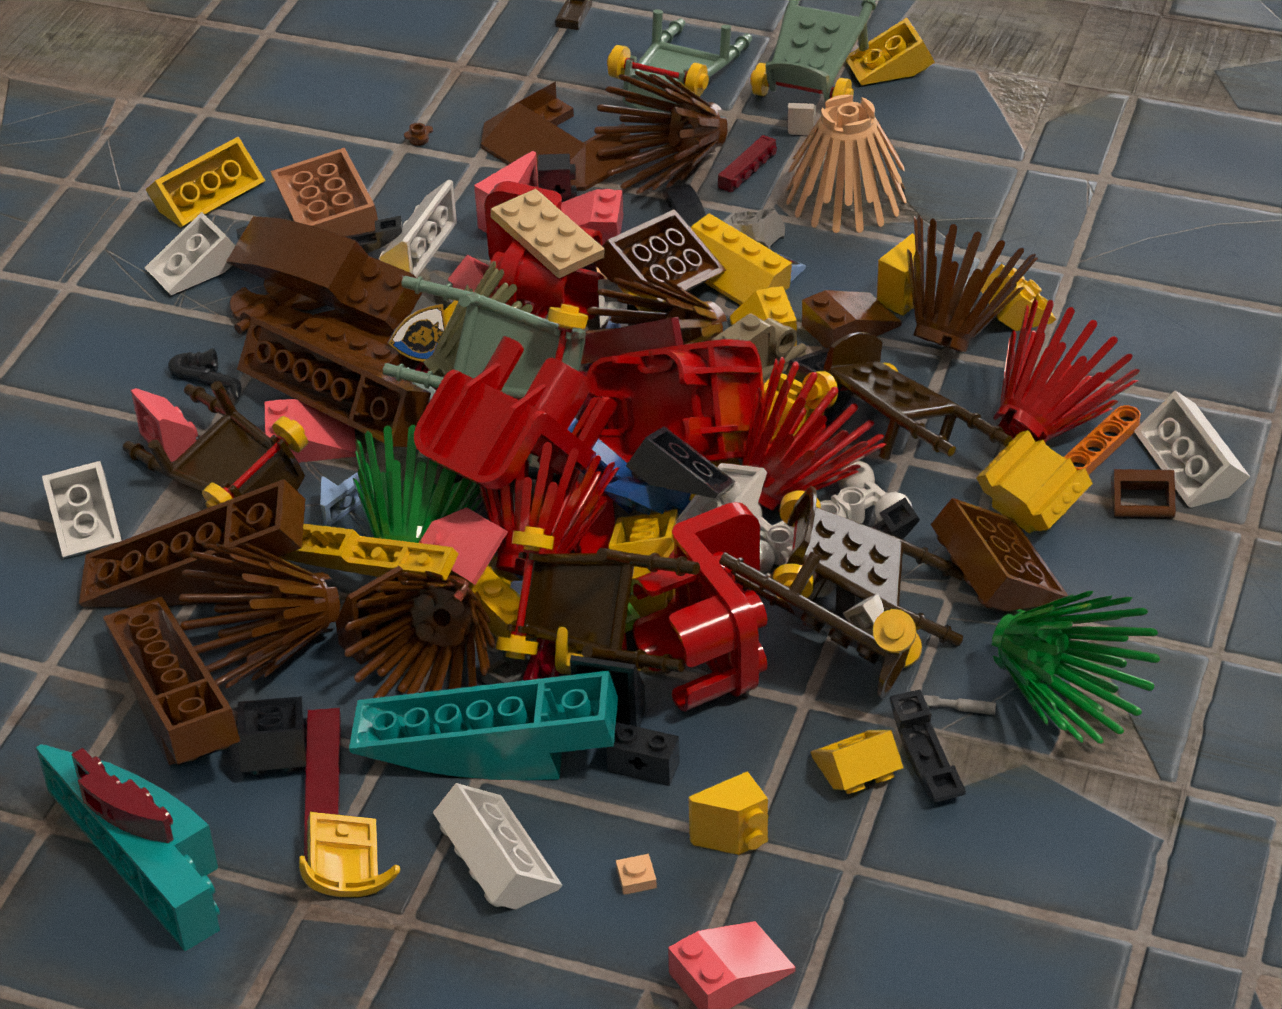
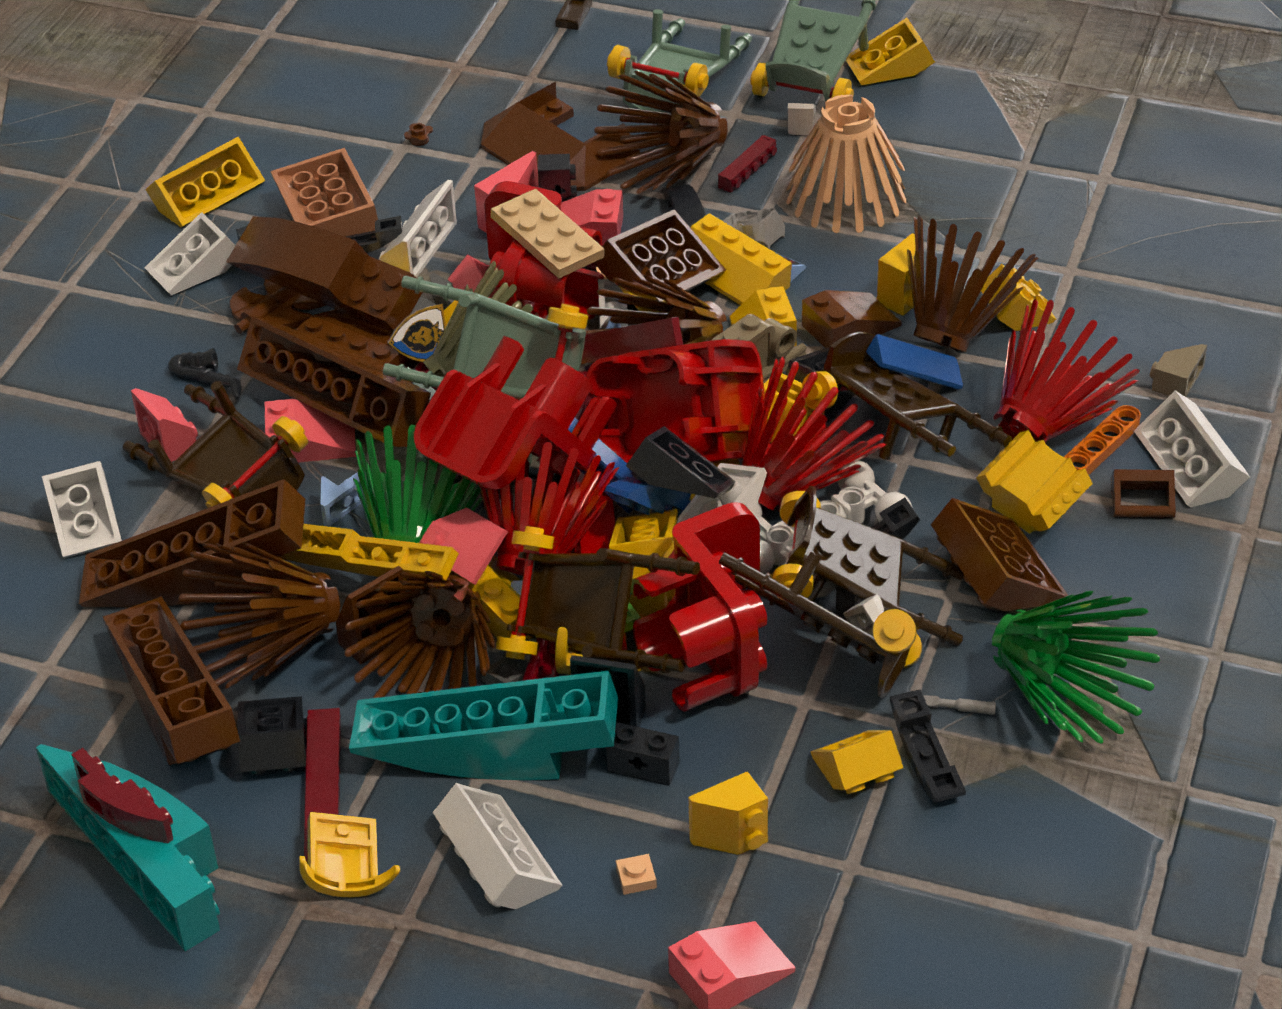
(915, 361): none -> blue slope
(1178, 370): none -> dark tan slope

